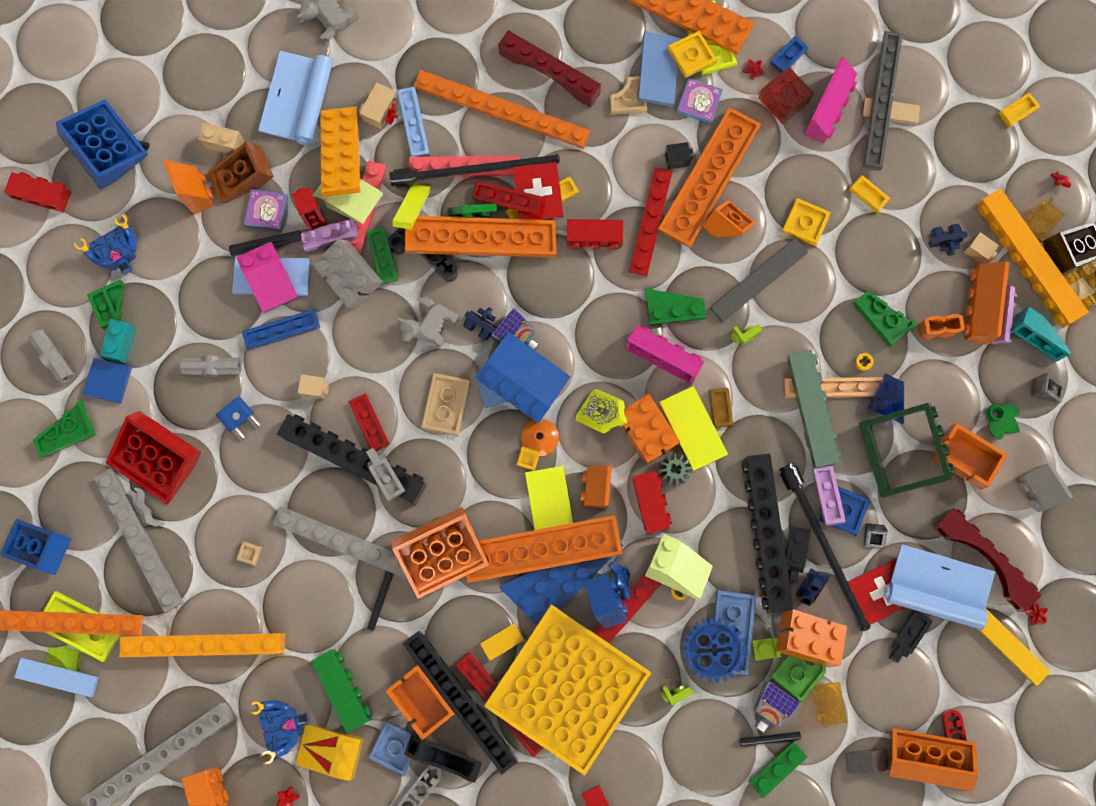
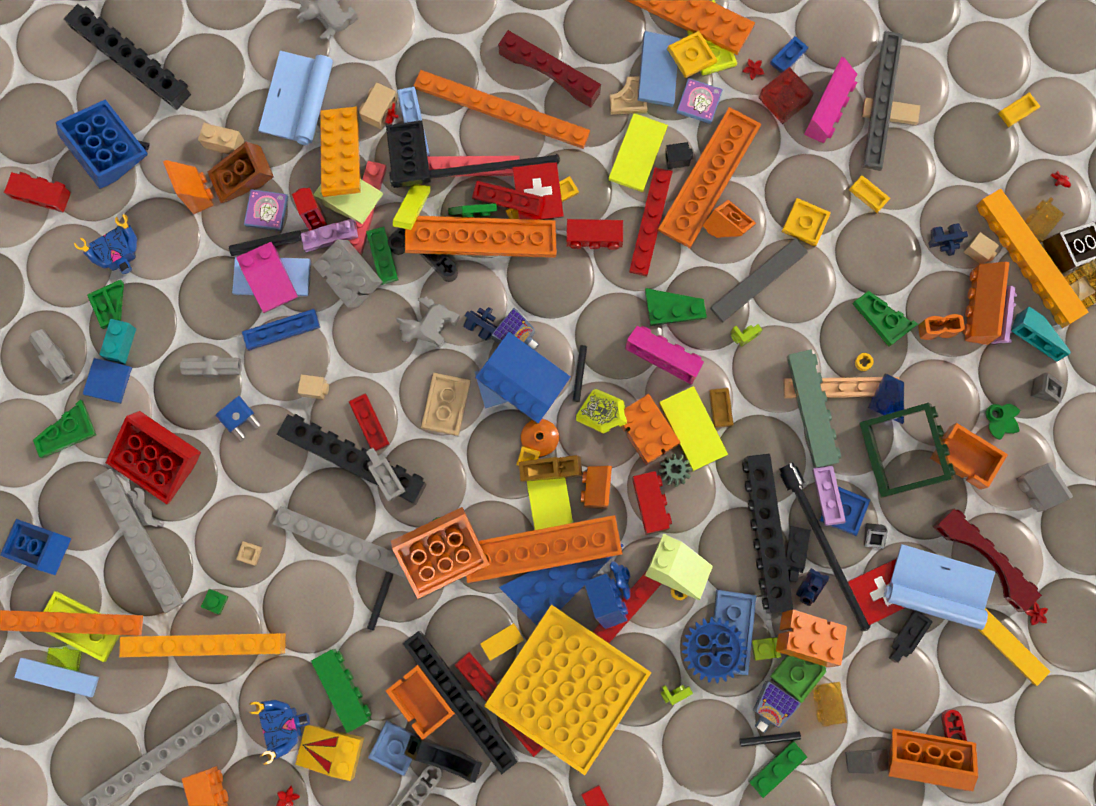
(78, 20): none -> black brick
(214, 601): none -> green plate
(408, 154): none -> black tile
(550, 468): none -> pearl gold slope
(579, 373): none -> black piece
(638, 152): none -> neon yellow tile

